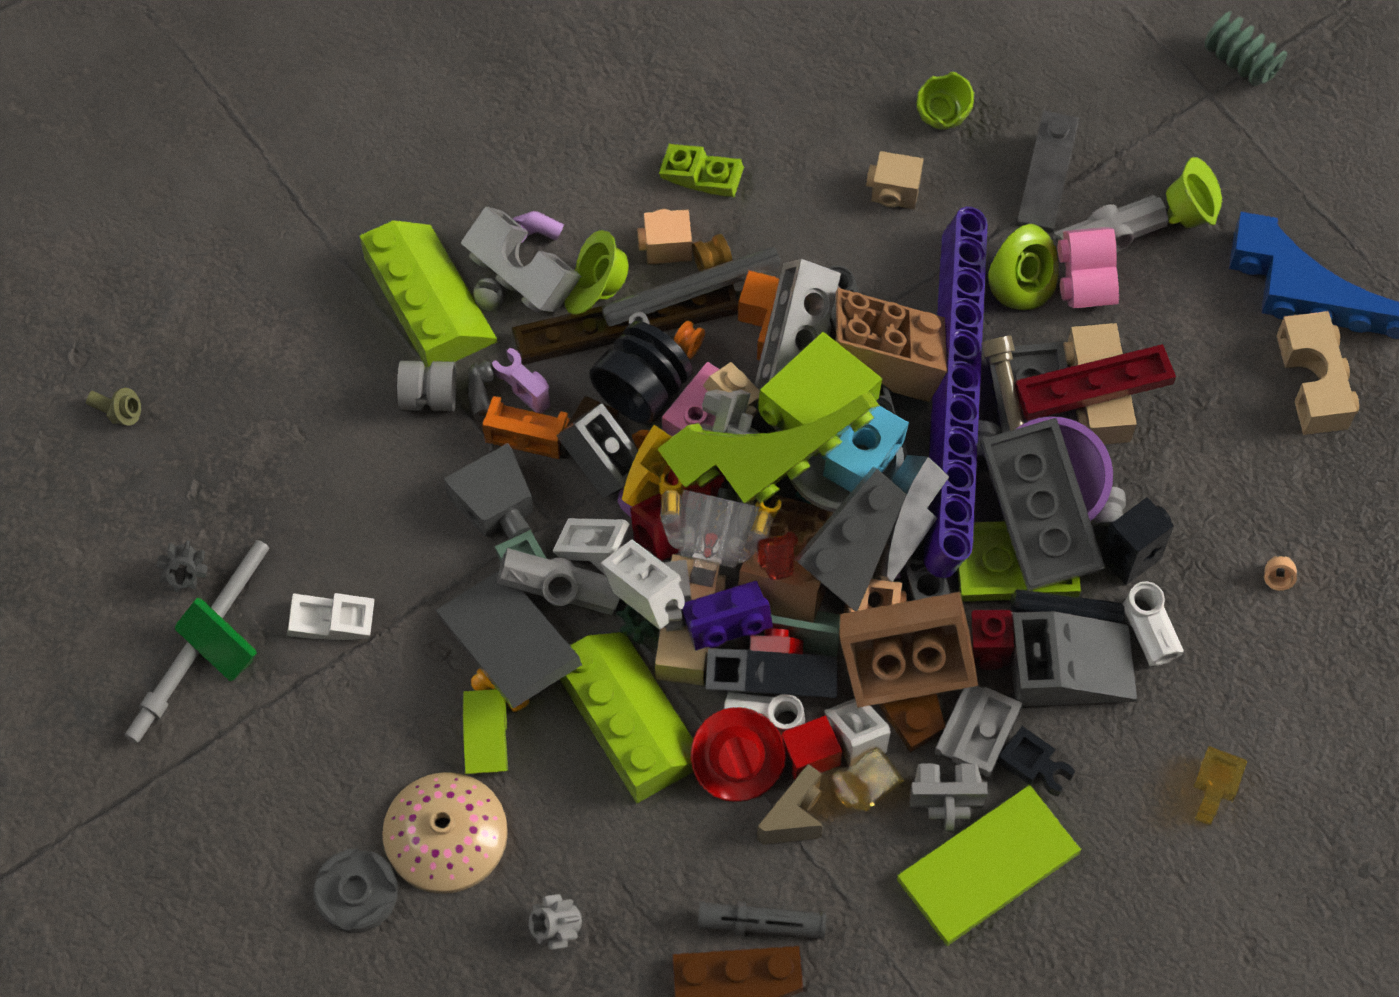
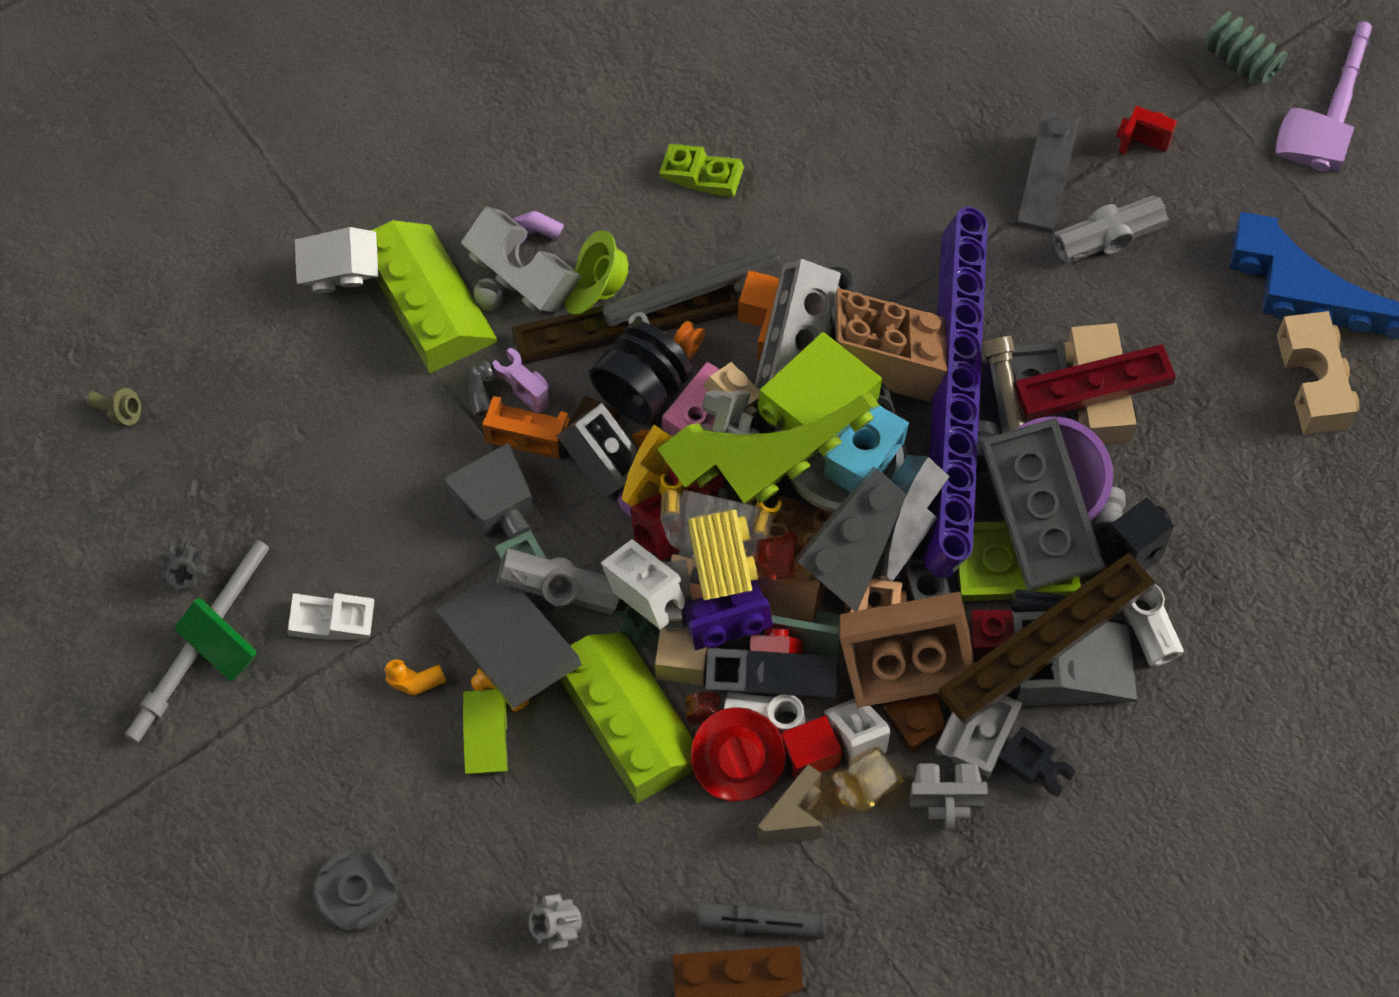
(336, 258): none -> white brick
(410, 681): none -> light orange arm
(426, 386): light grey wheel -> none
(448, 856): tan dish -> none
(591, 539): white slope -> none
(666, 236): light nougat brick -> none
(701, 706): none -> clear red bush
(711, 253): pearl gold wheel -> none
(721, 554): none -> light yellow brick
(895, 180): tan brick -> none
(945, 101): lime hair -> none
(988, 865): lime tile -> none
(1025, 269): lime hat -> none
(1046, 638): none -> dark brown plate
(1090, 267): bright pink brick -> none
(1147, 128): none -> red bracket
(1194, 196): lime piece -> none
(1219, 778): clear yellow plate -> none
(1276, 582): light nougat hinge -> none
(1323, 139): none -> lavender piece

